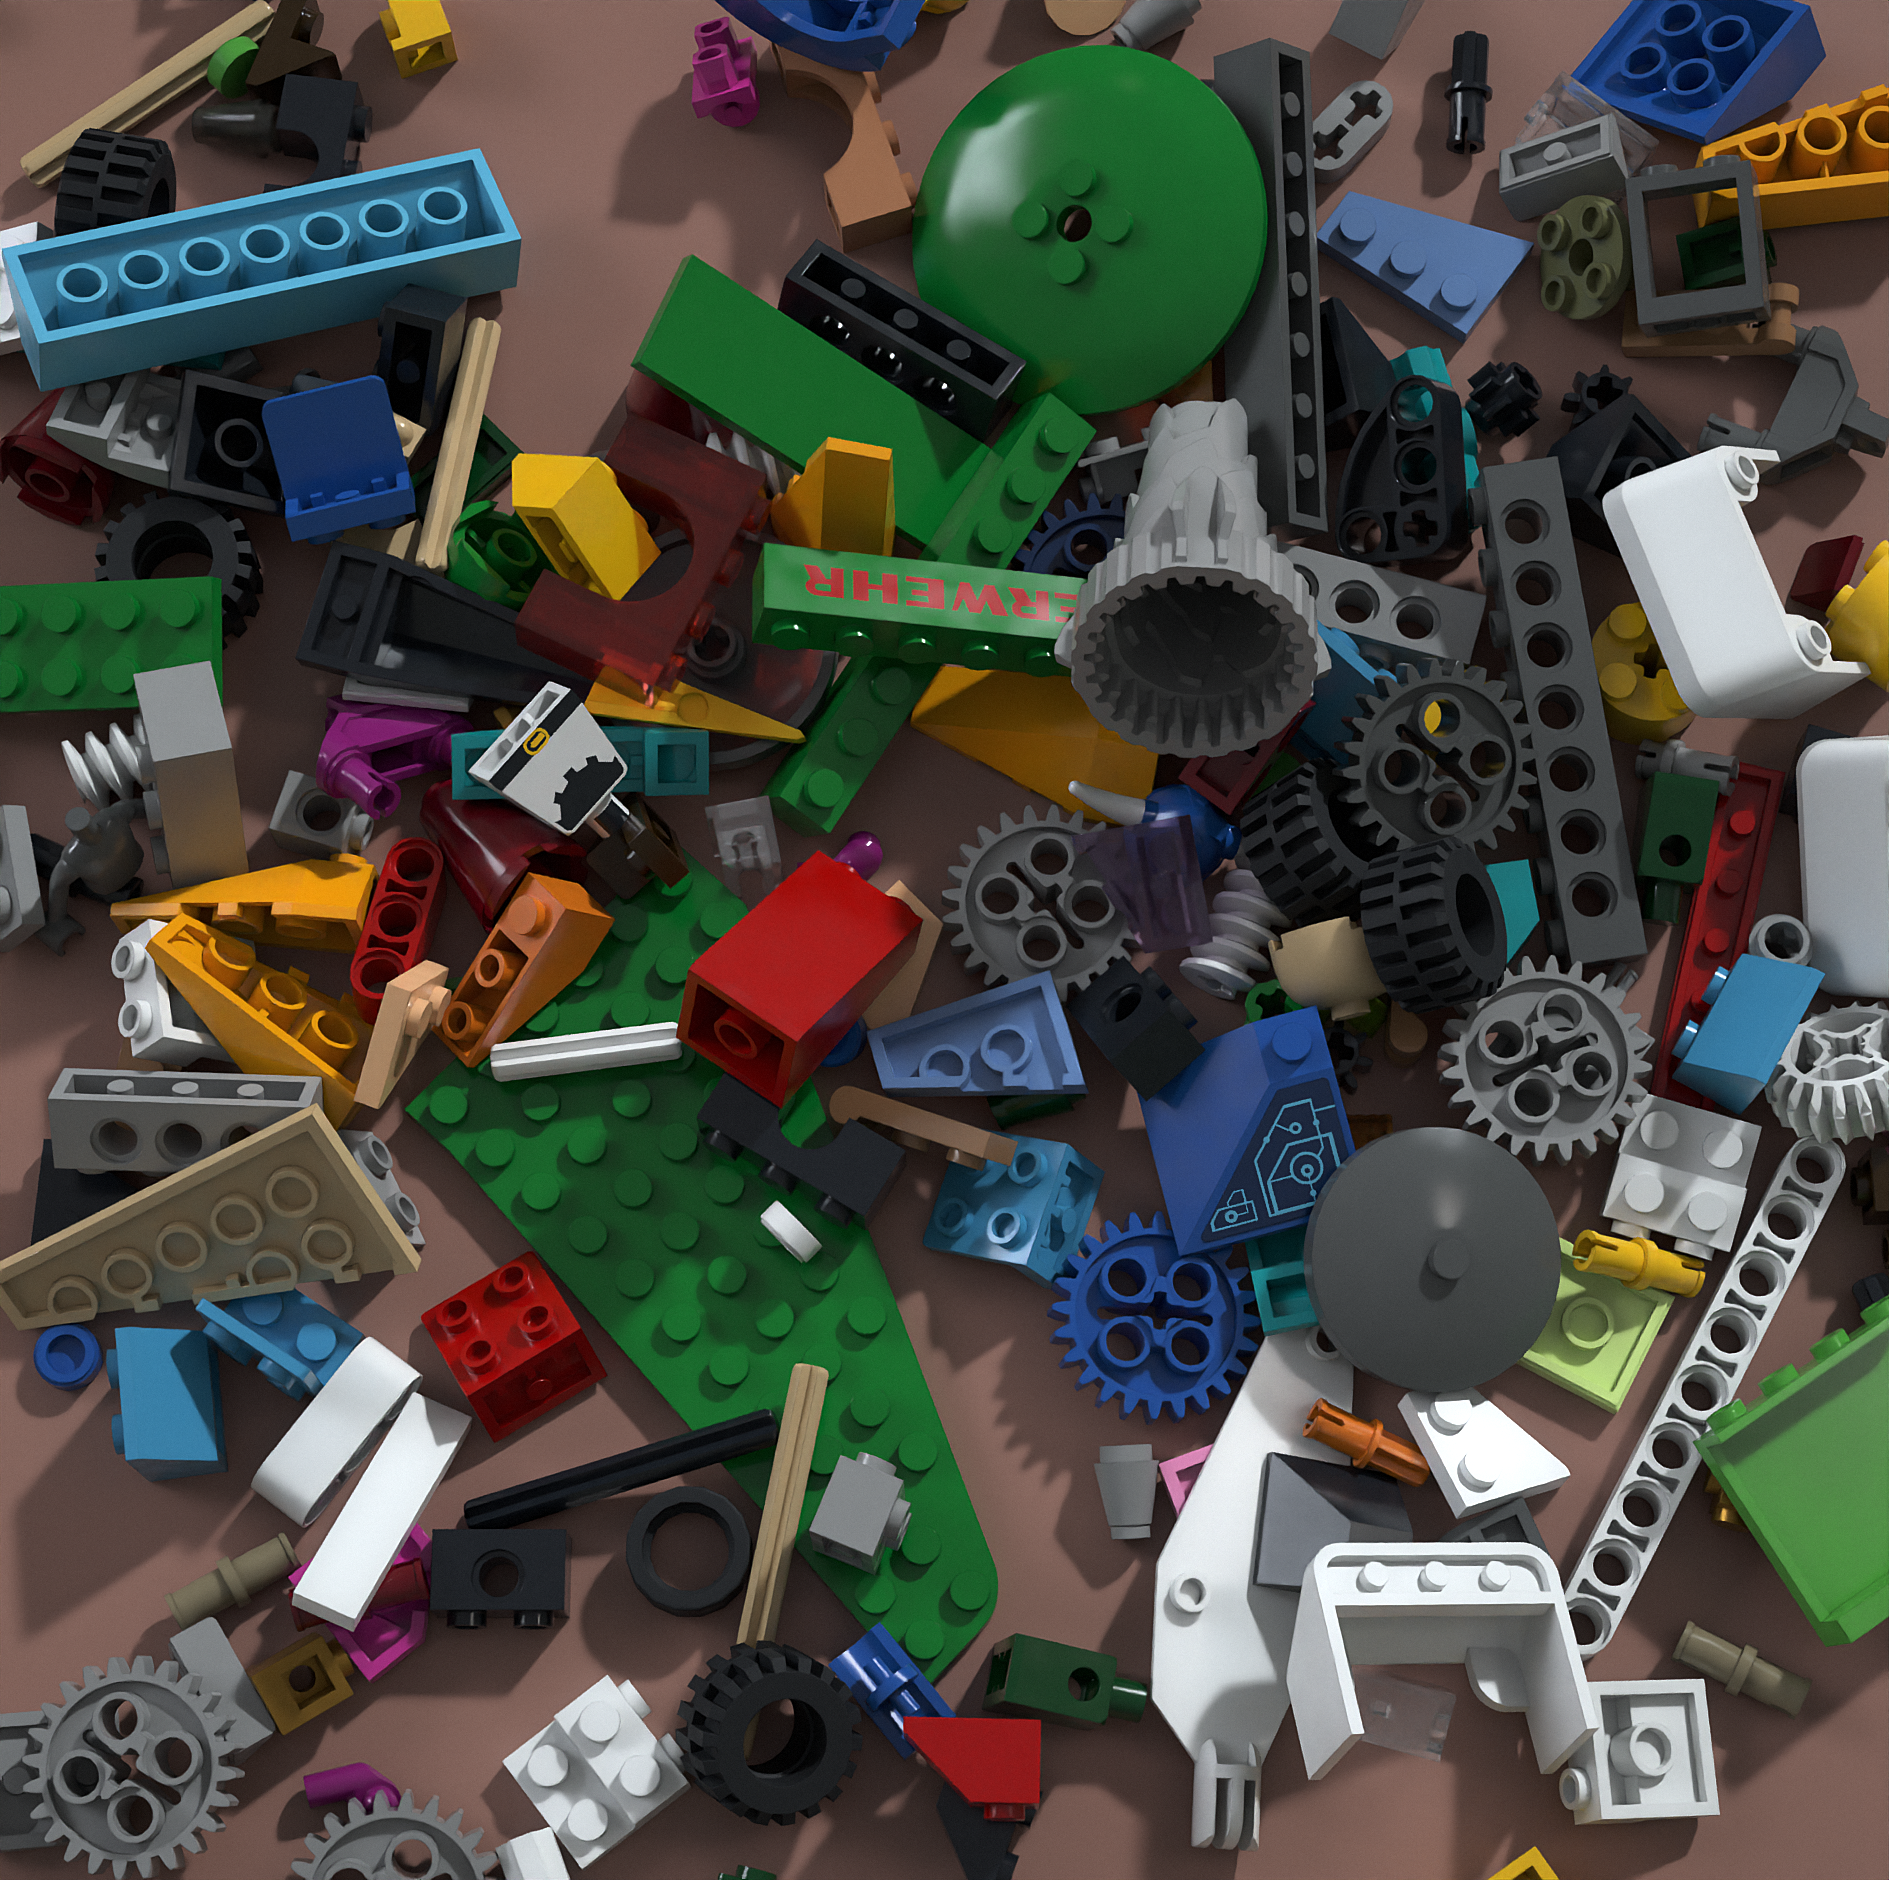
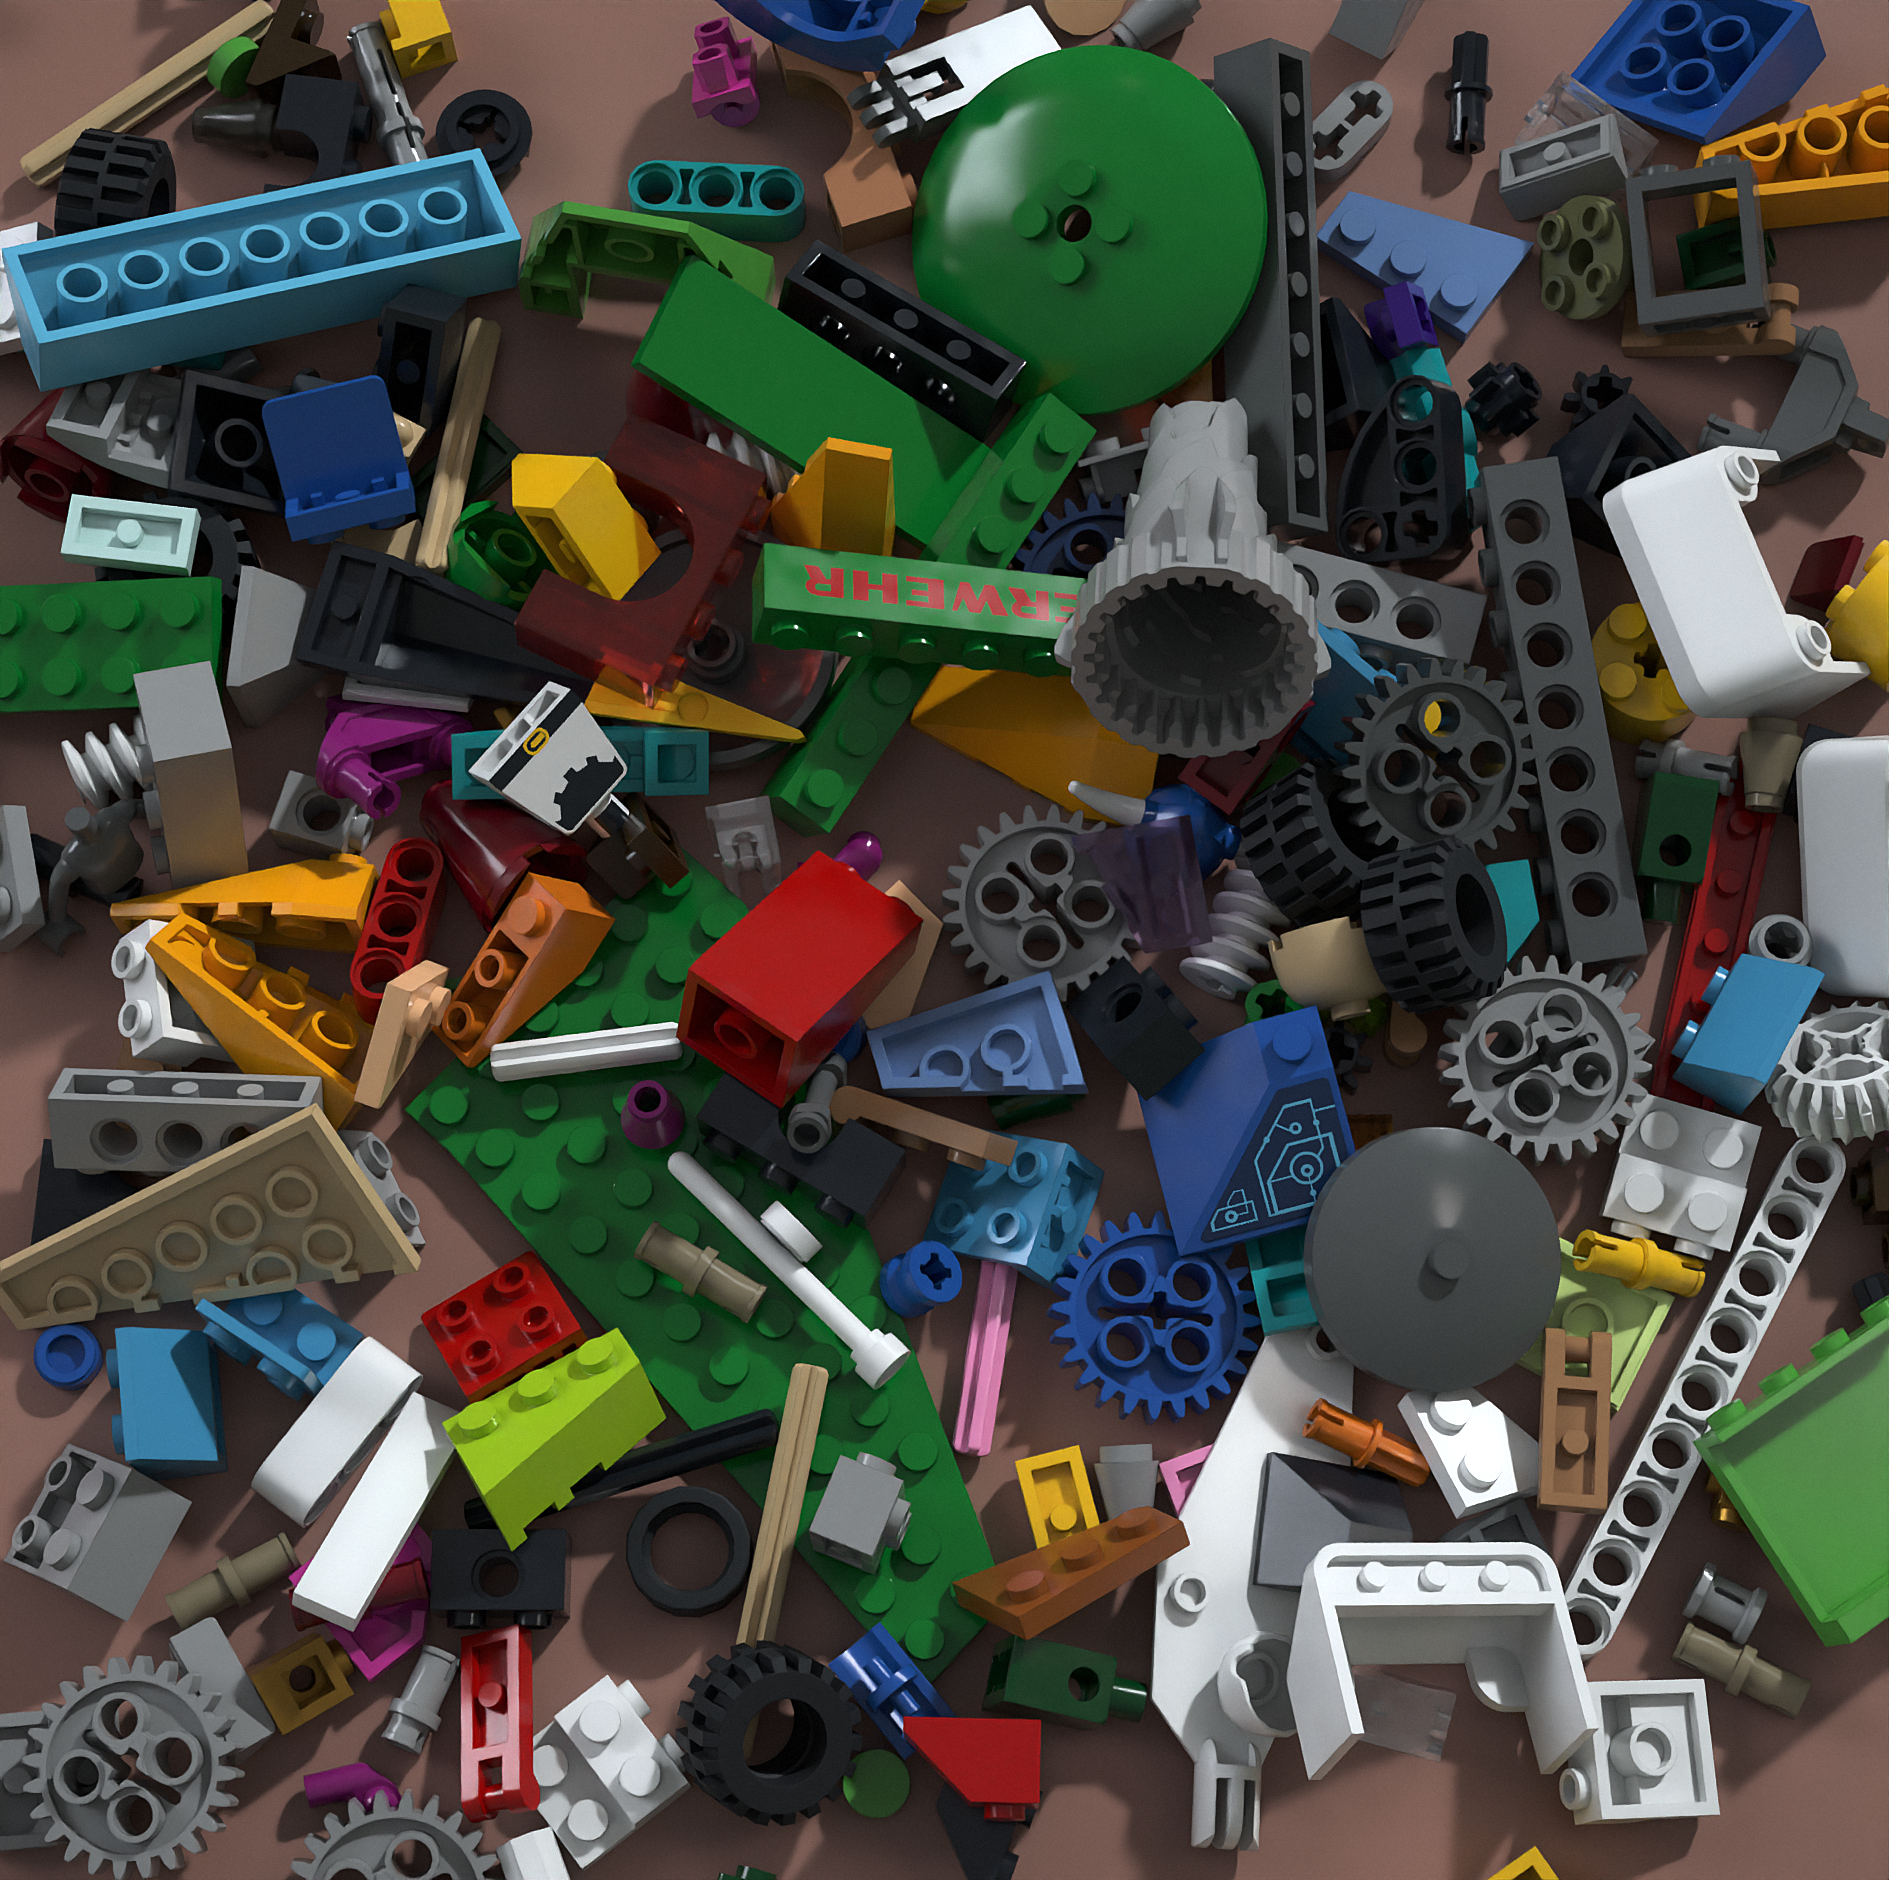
(97, 1531): none -> light grey slope
(130, 535): none -> light aqua plate
(264, 645): none -> light grey slope
(398, 129): none -> light grey pin
(417, 1709): none -> light grey pin
(475, 113): none -> black gear
(497, 1723): none -> red plate
(553, 1429): none -> lime wedge
(584, 239): none -> bright green wedge
(652, 1128): none -> magenta cone
(700, 1271): none -> dark tan pin
(744, 184): none -> teal beam
(811, 1120): none -> dark grey bar
(876, 1354): none -> white piece
(878, 1784): none -> bright green tile
(920, 1279): none -> blue wheel
(968, 57): none -> hinge
(984, 1359): none -> bright pink axle
(1056, 1495): none -> yellow plate
(1070, 1573): none -> dark orange wing
(1255, 1685): none -> white hair
(1400, 320): none -> dark purple bracket
(1574, 1423): none -> medium nougat plate
(1724, 1603): none -> light grey bush
(1768, 761): none -> dark tan cone

